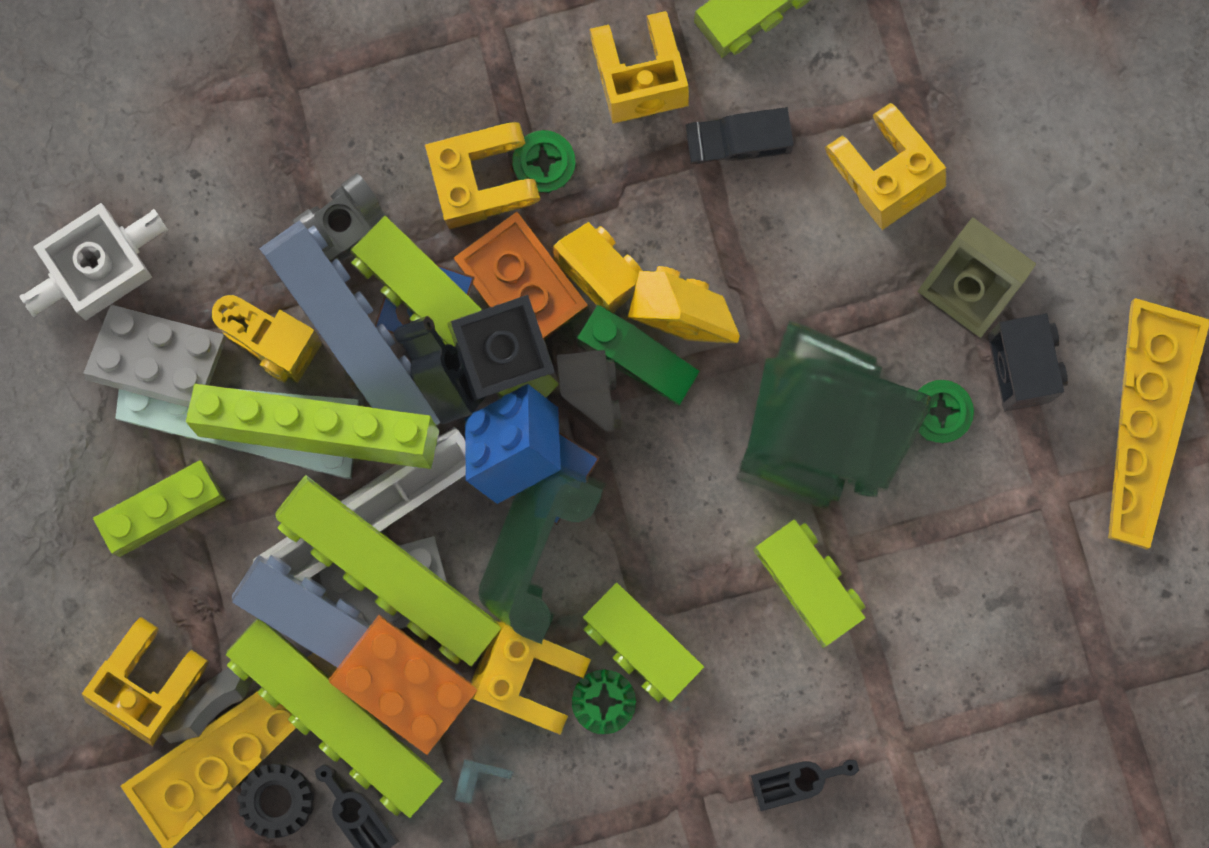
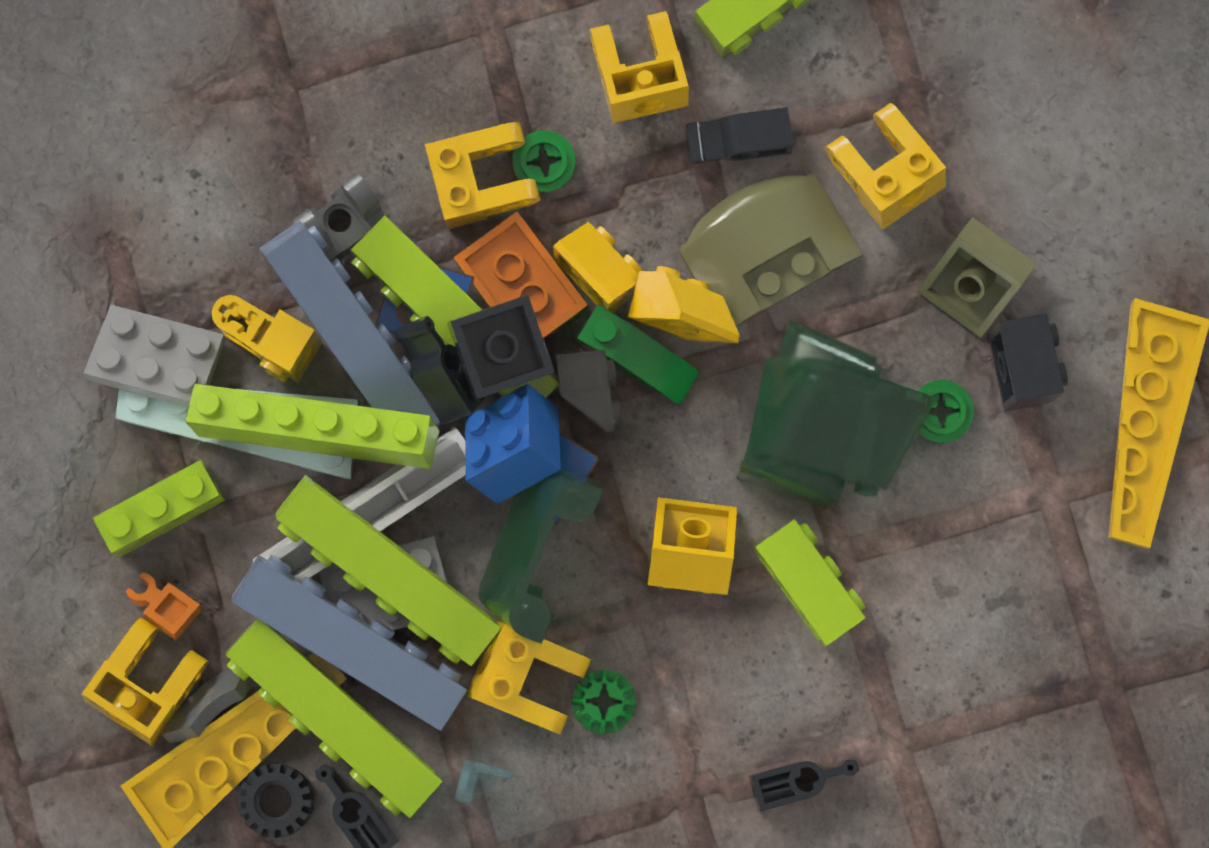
(68, 256): white brick -> none
(167, 609): none -> orange plate
(402, 684): orange plate -> none
(641, 644): lime brick -> none
(692, 546): none -> yellow slope
(768, 244): none -> olive slope

